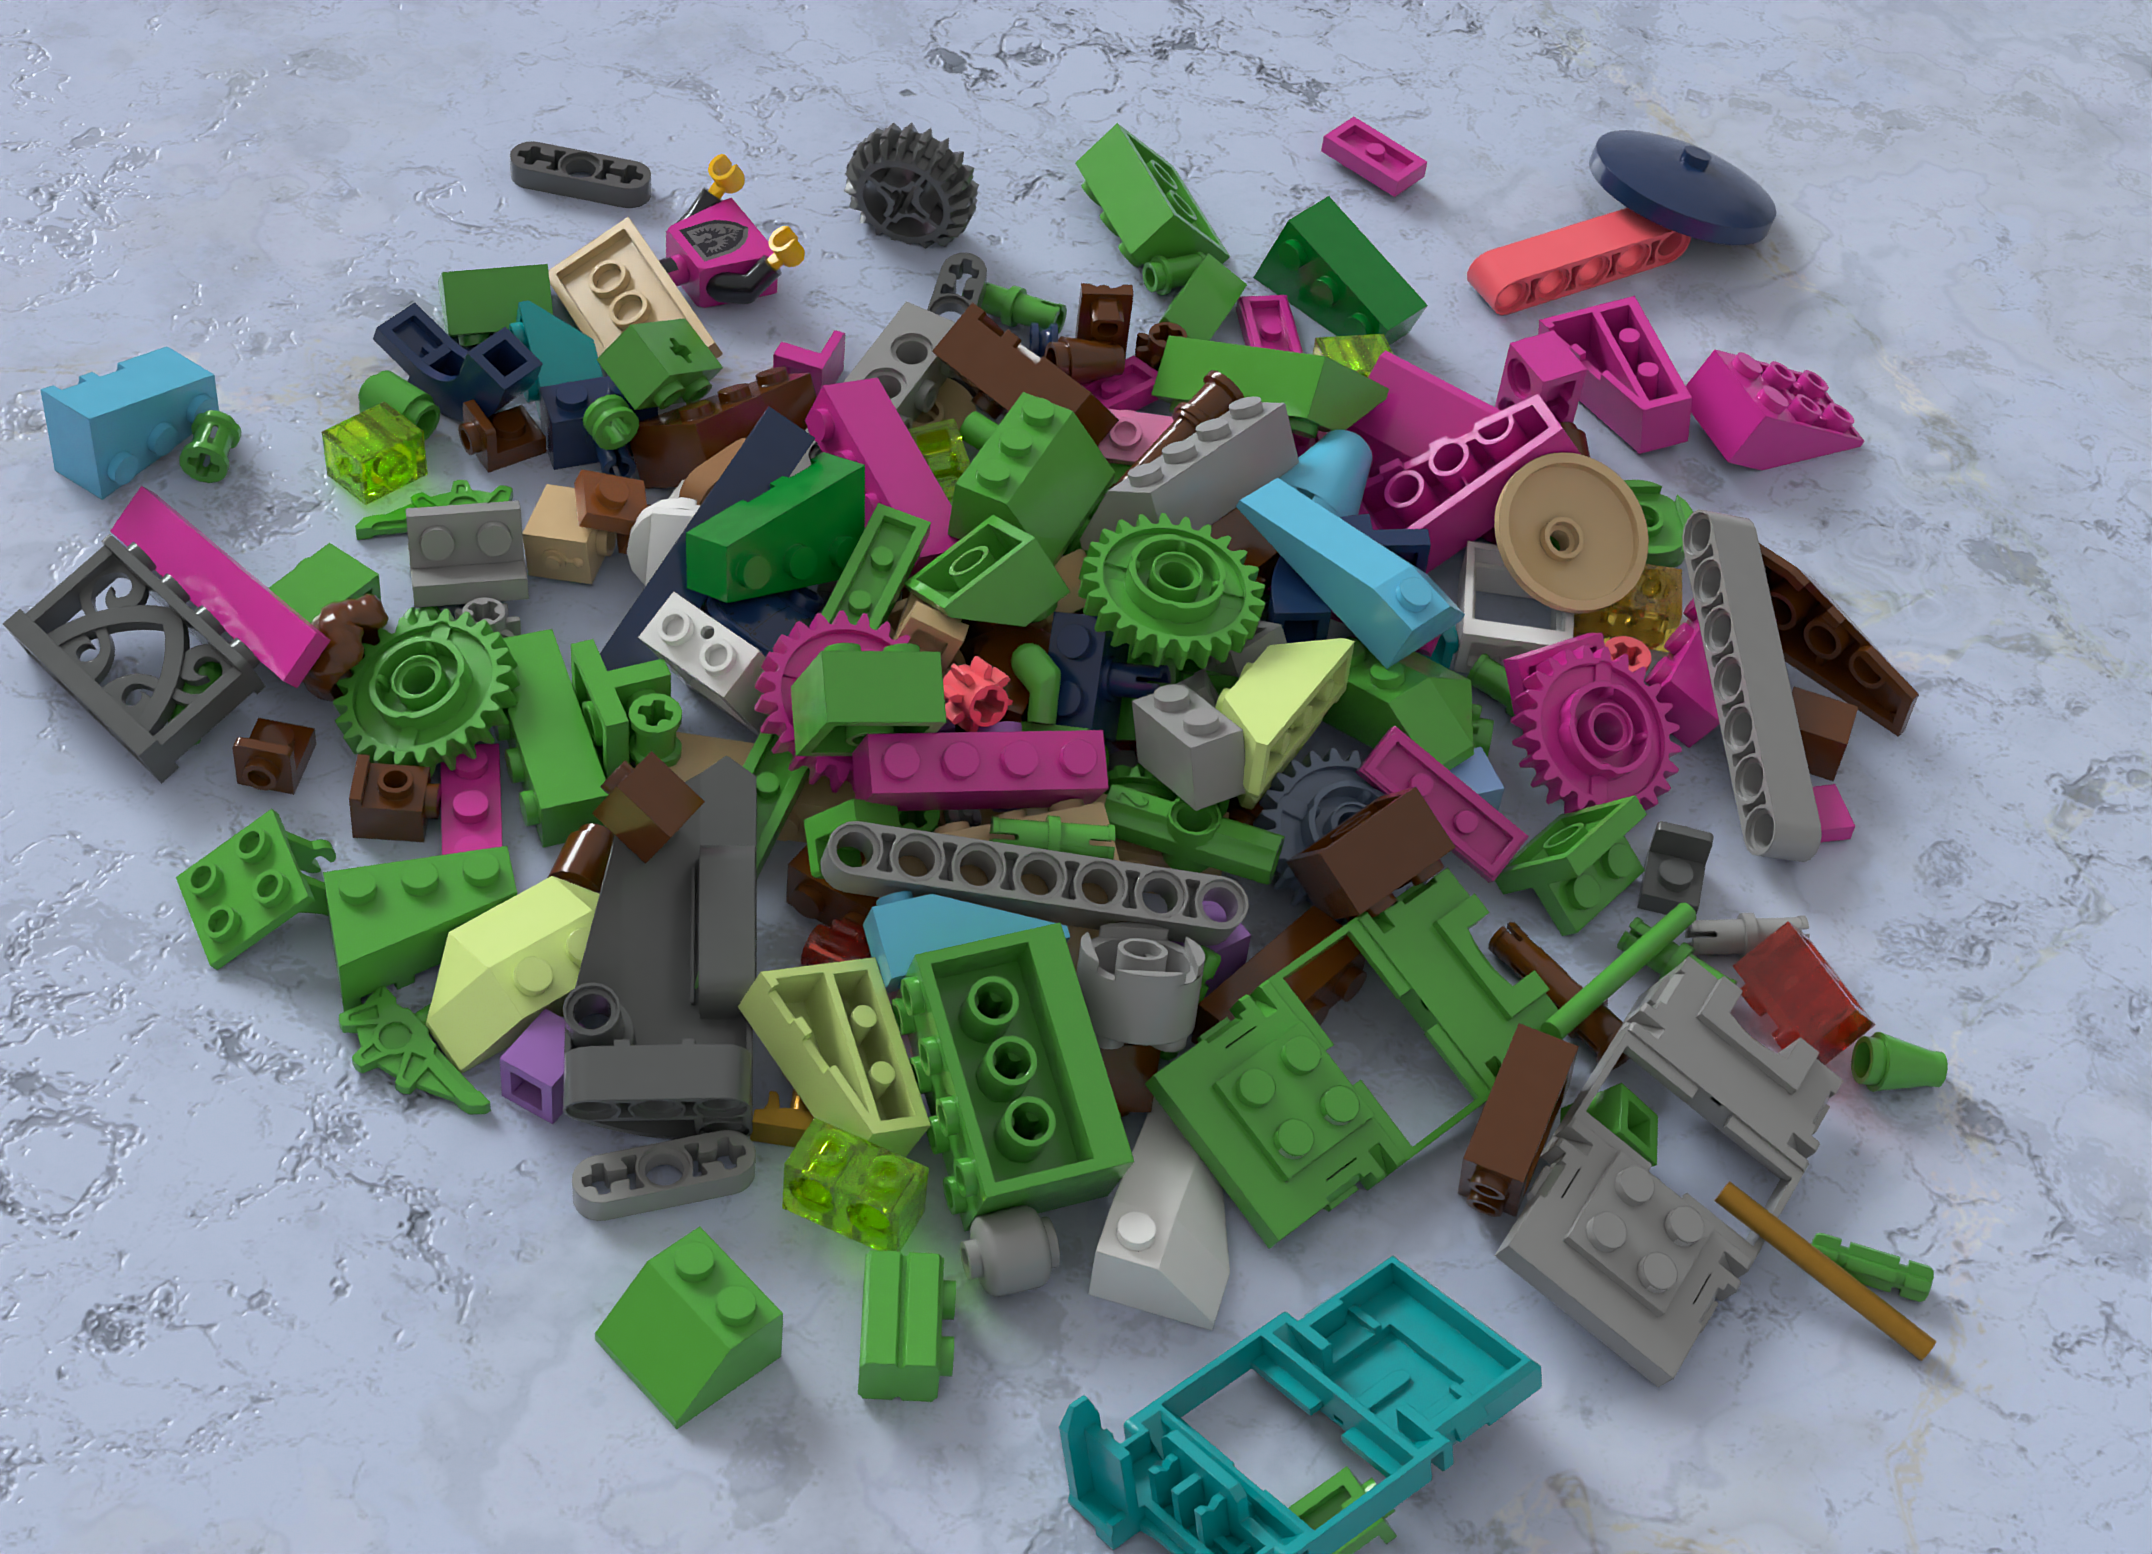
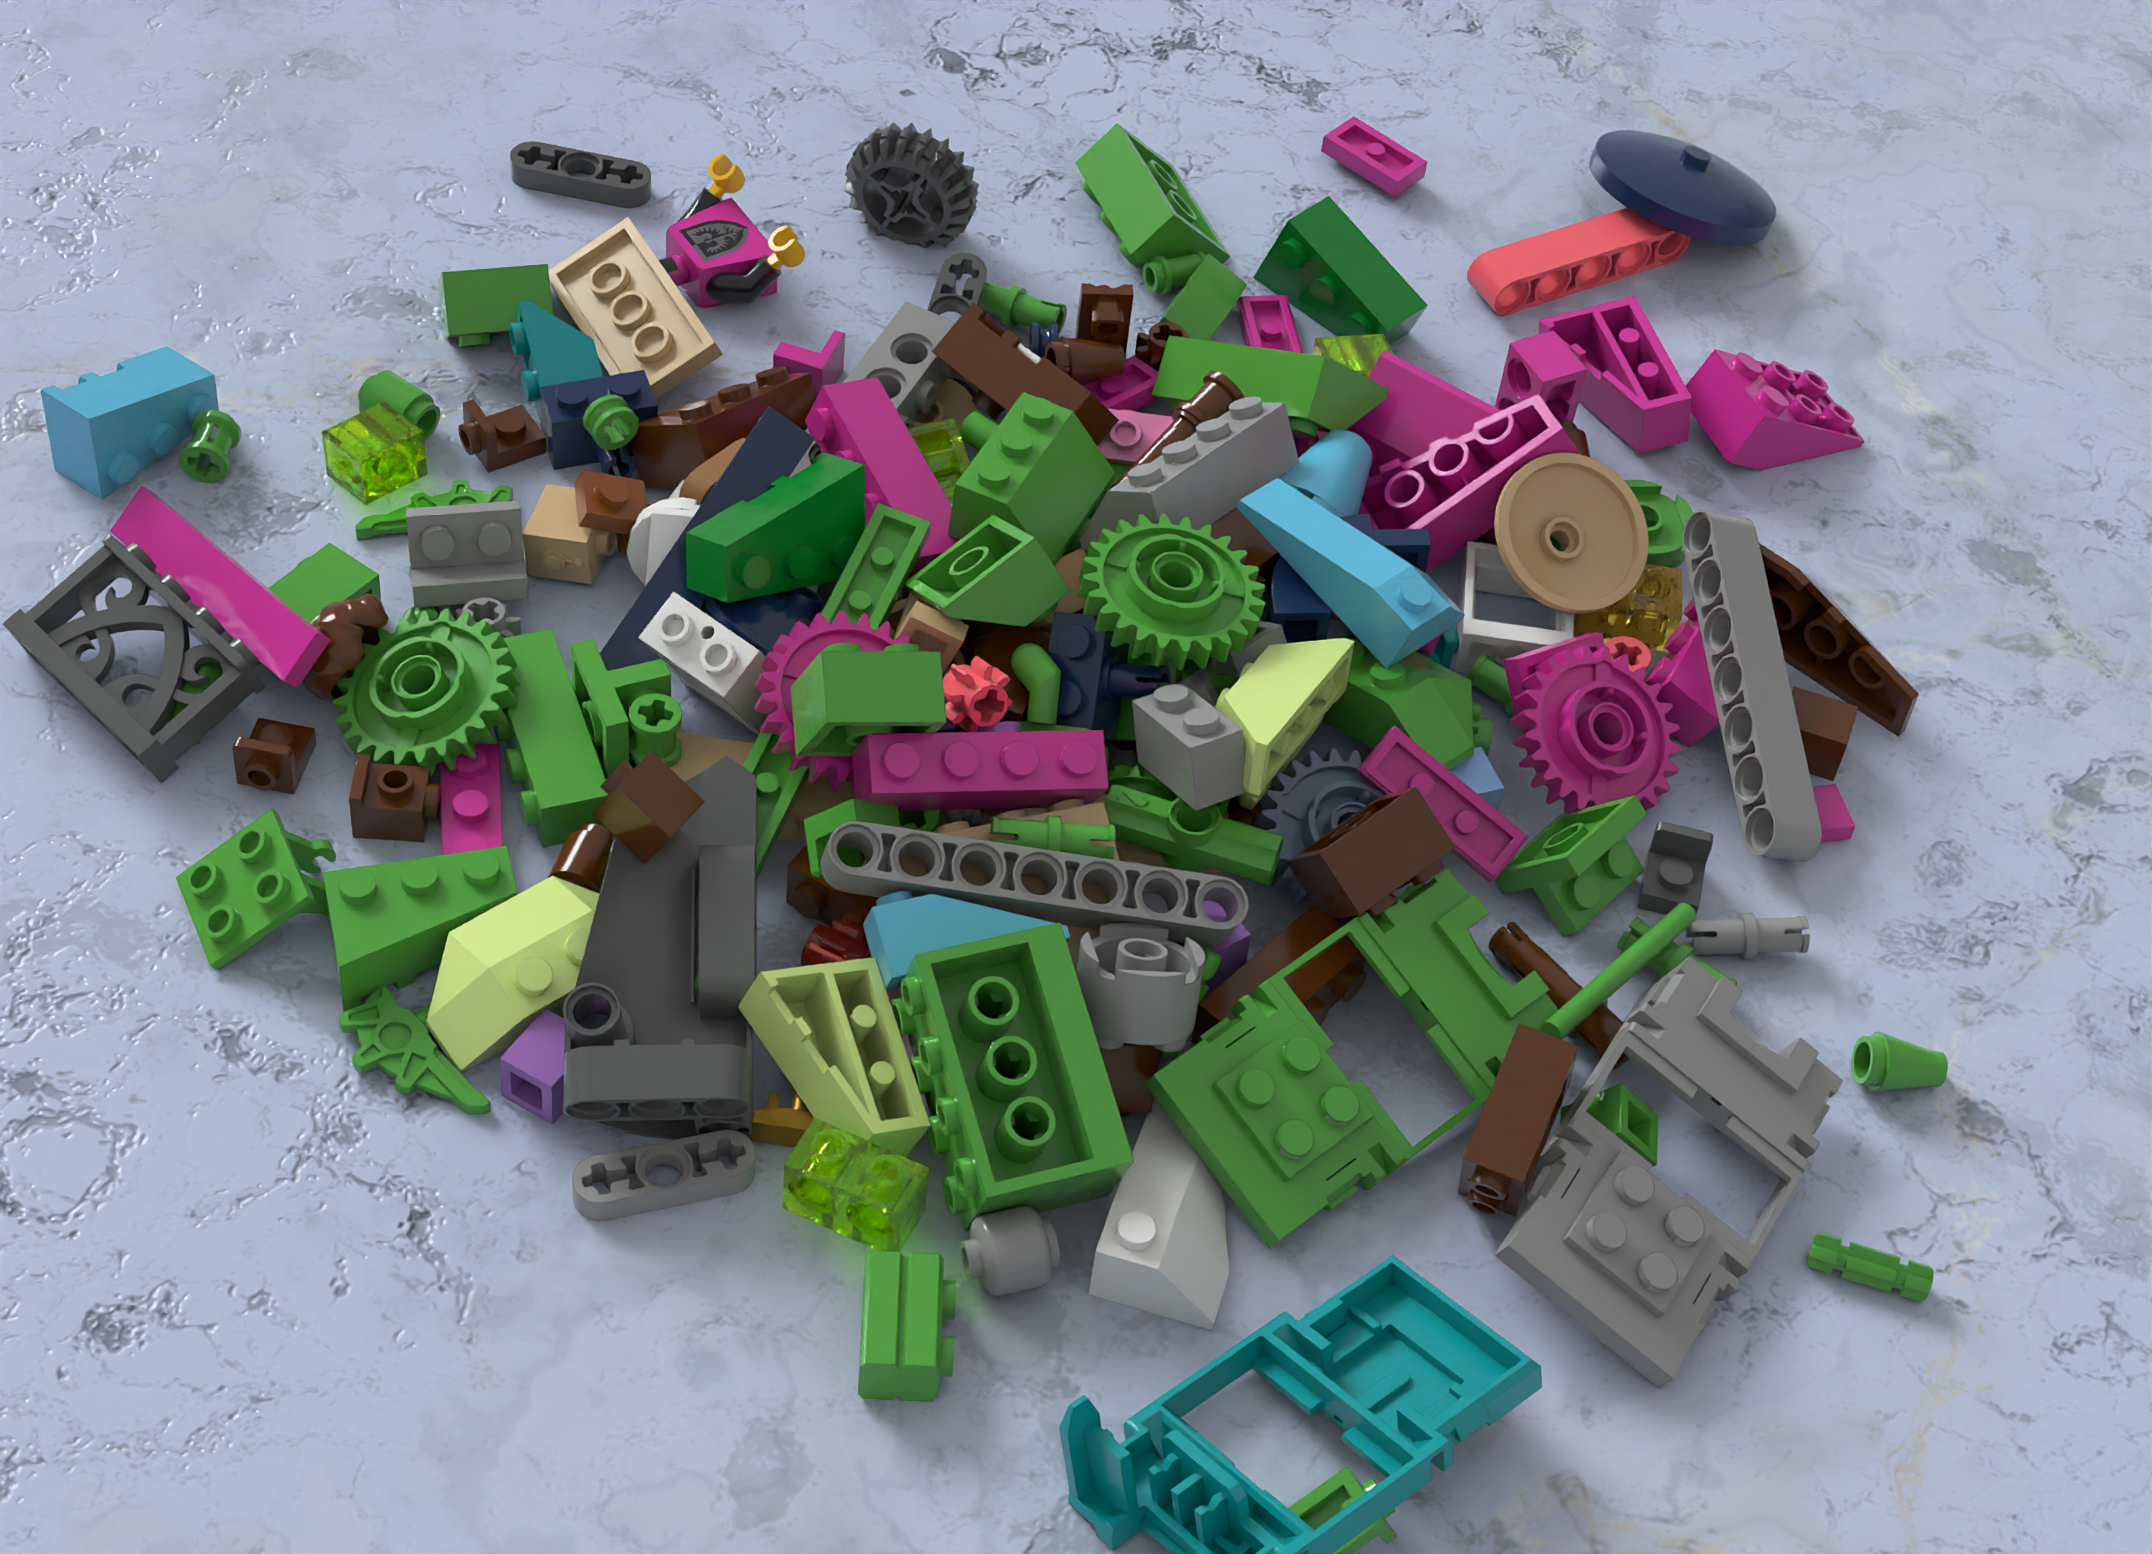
(451, 375): dark blue arch -> none
(660, 364): bright green brick -> none
(691, 1328): bright green slope -> none
(1801, 994): clear red brick -> none
(1825, 1271): pearl gold bar -> none

